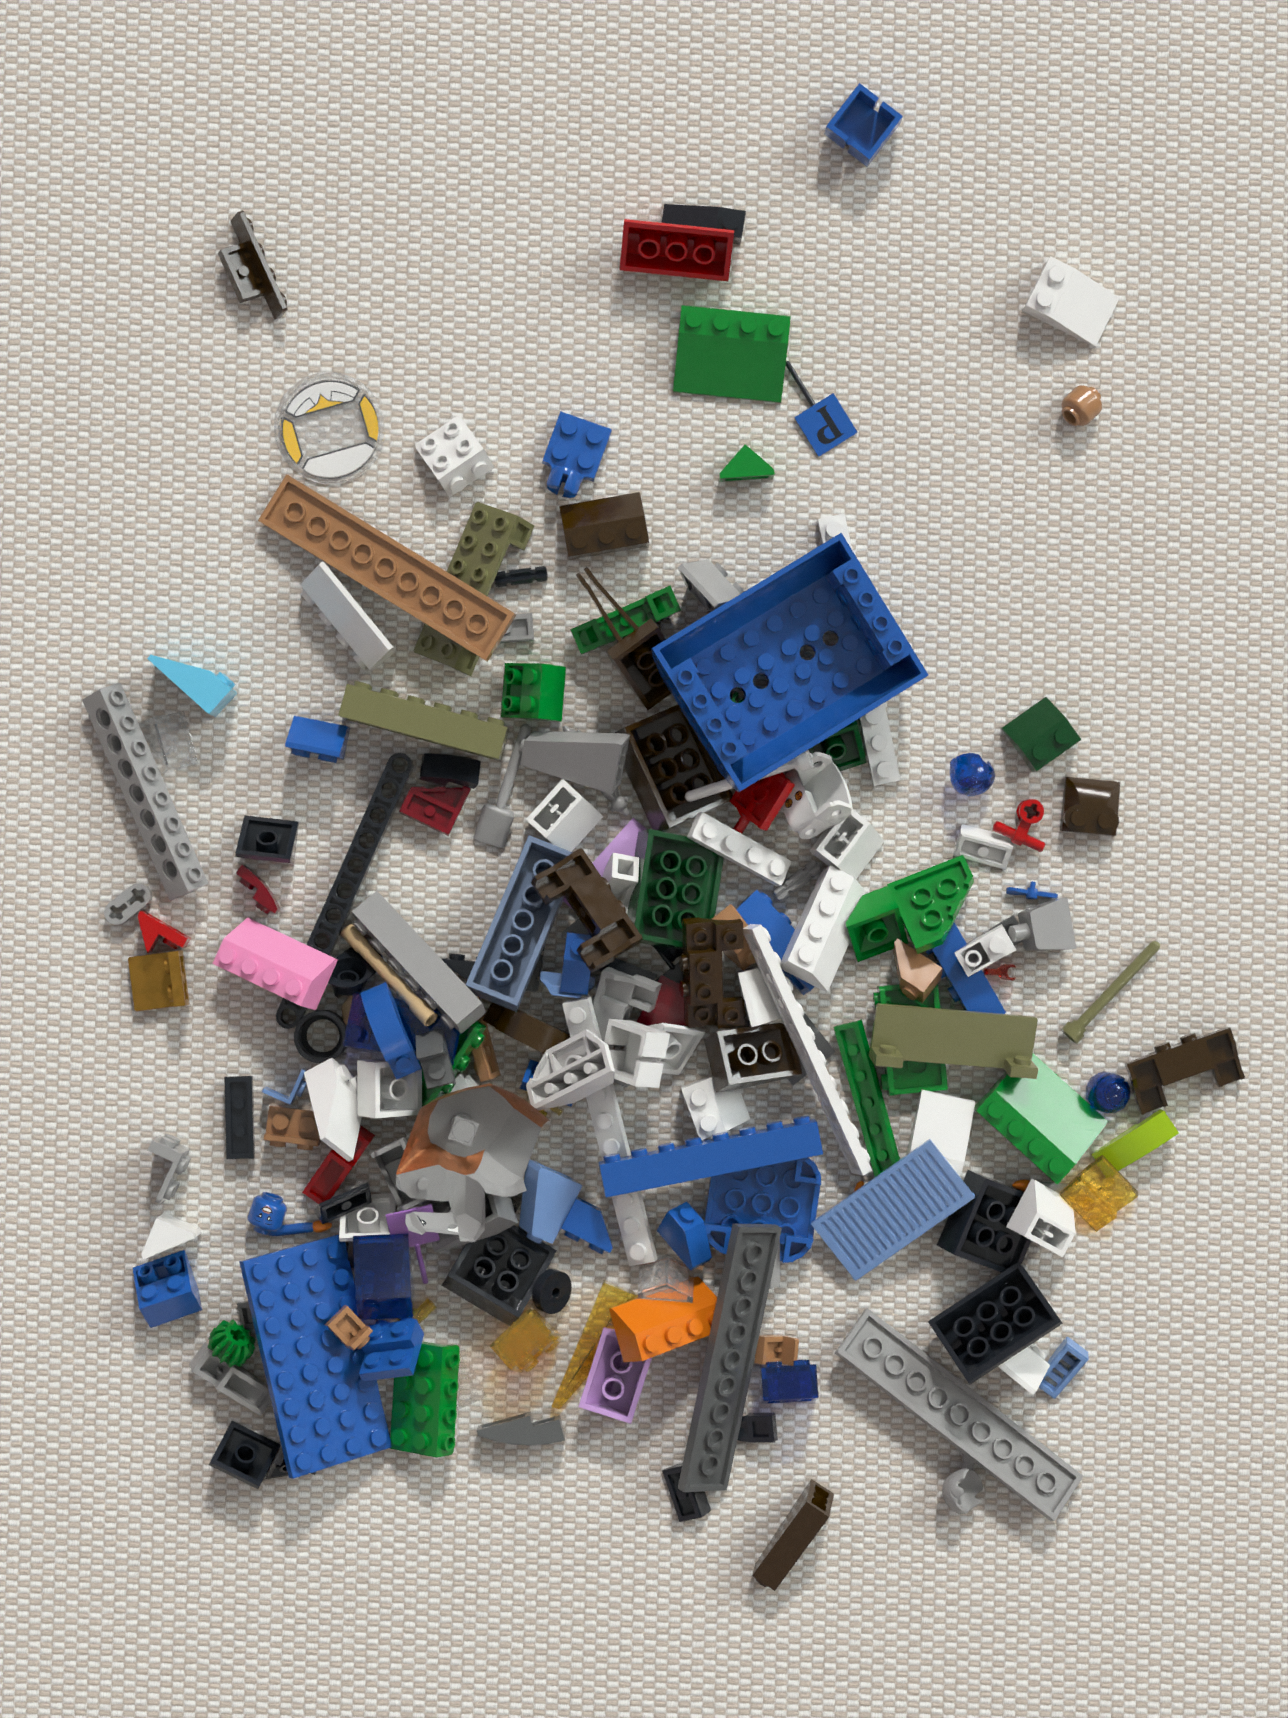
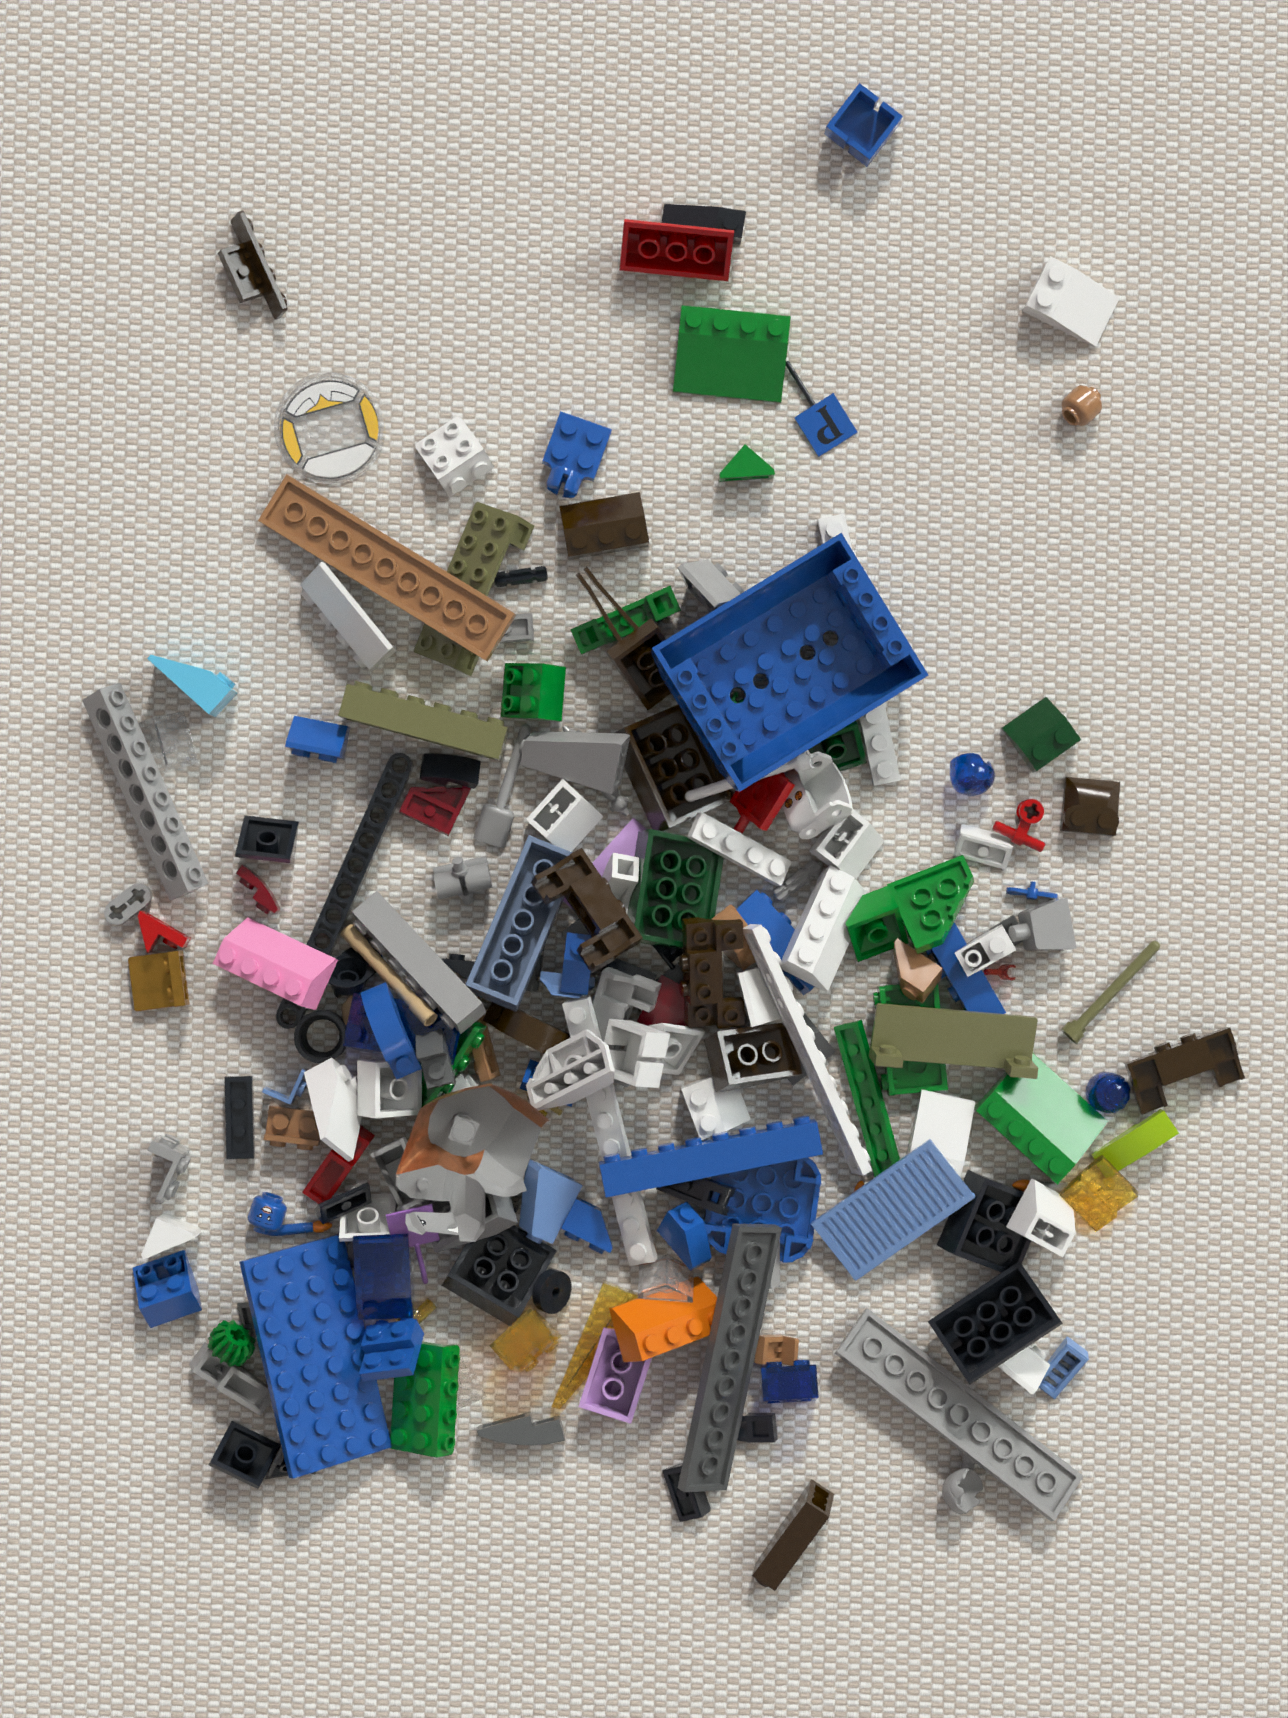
(349, 1328): medium nougat bracket -> none
(462, 878): none -> light grey pin
(700, 1193): none -> black plate

